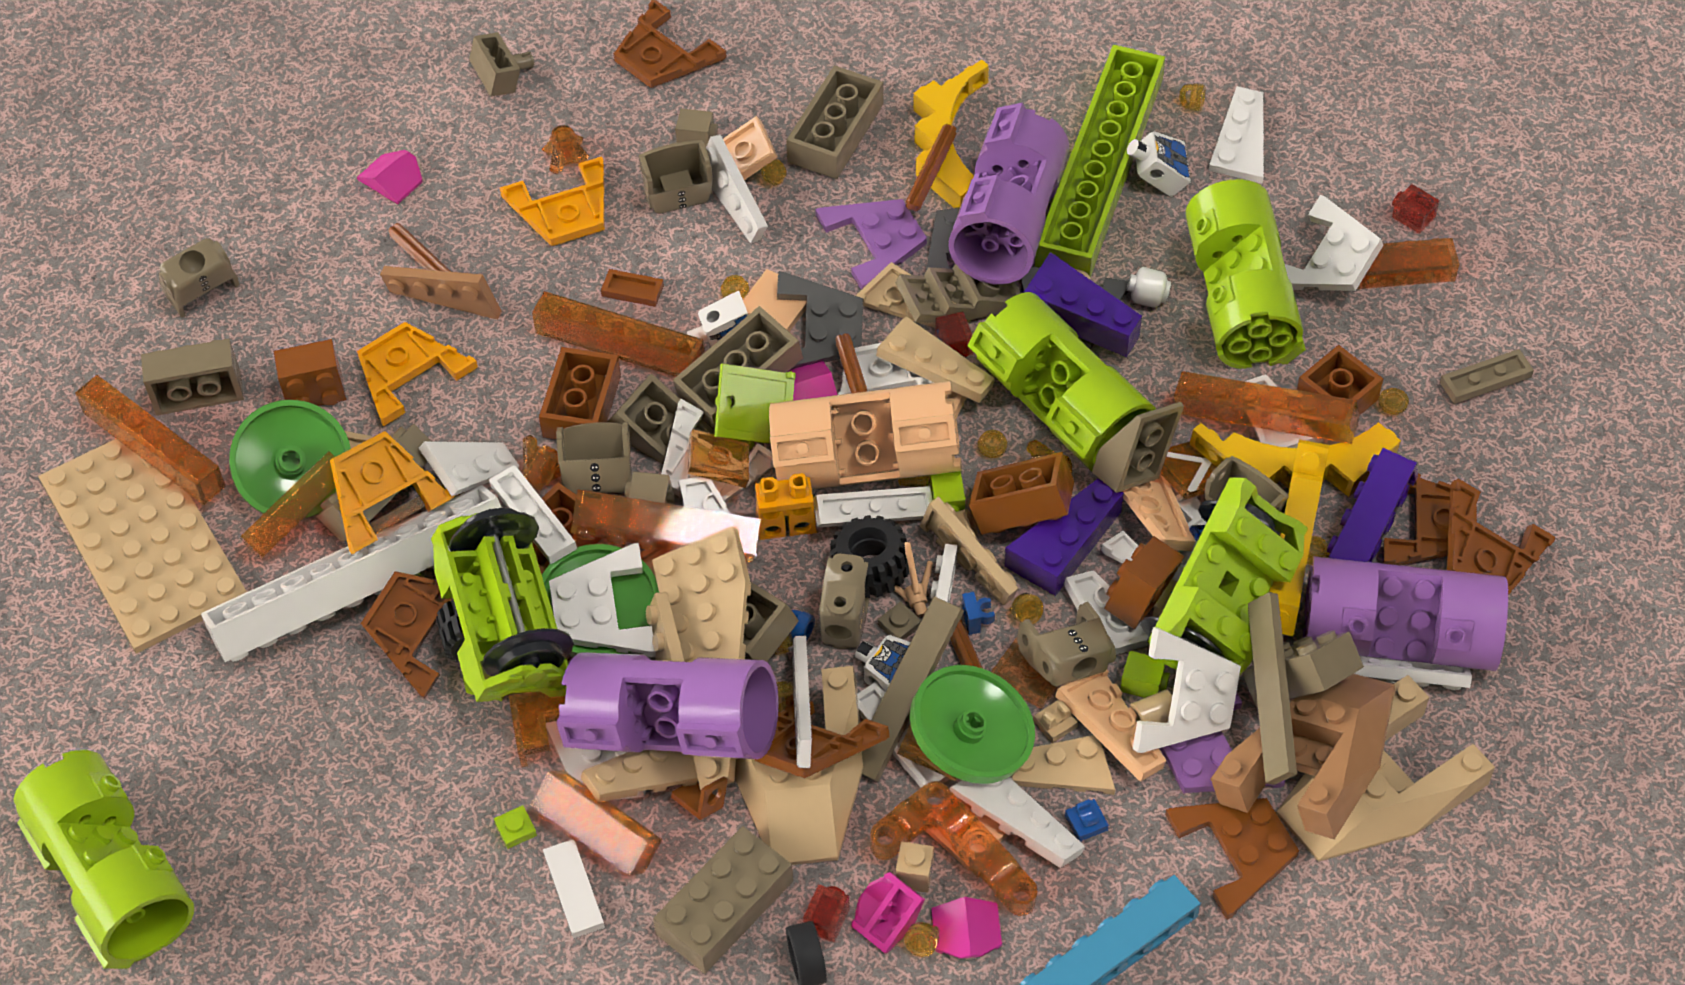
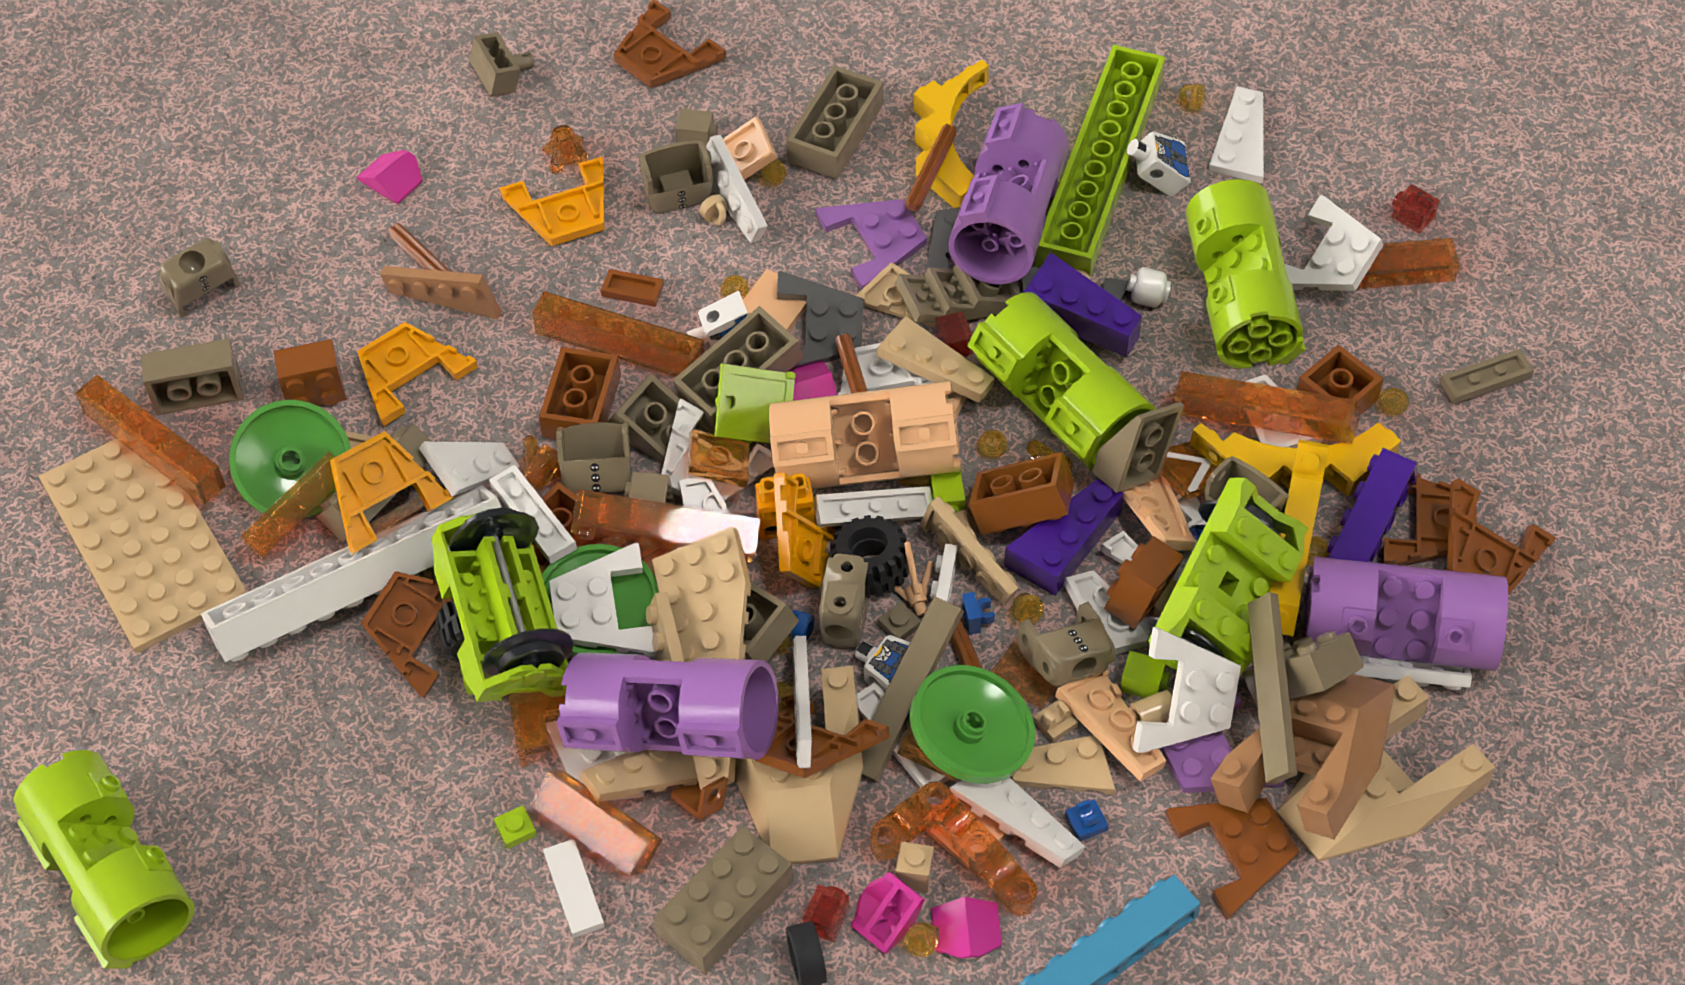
(714, 209): none -> tan tile
(799, 540): none -> light orange wing

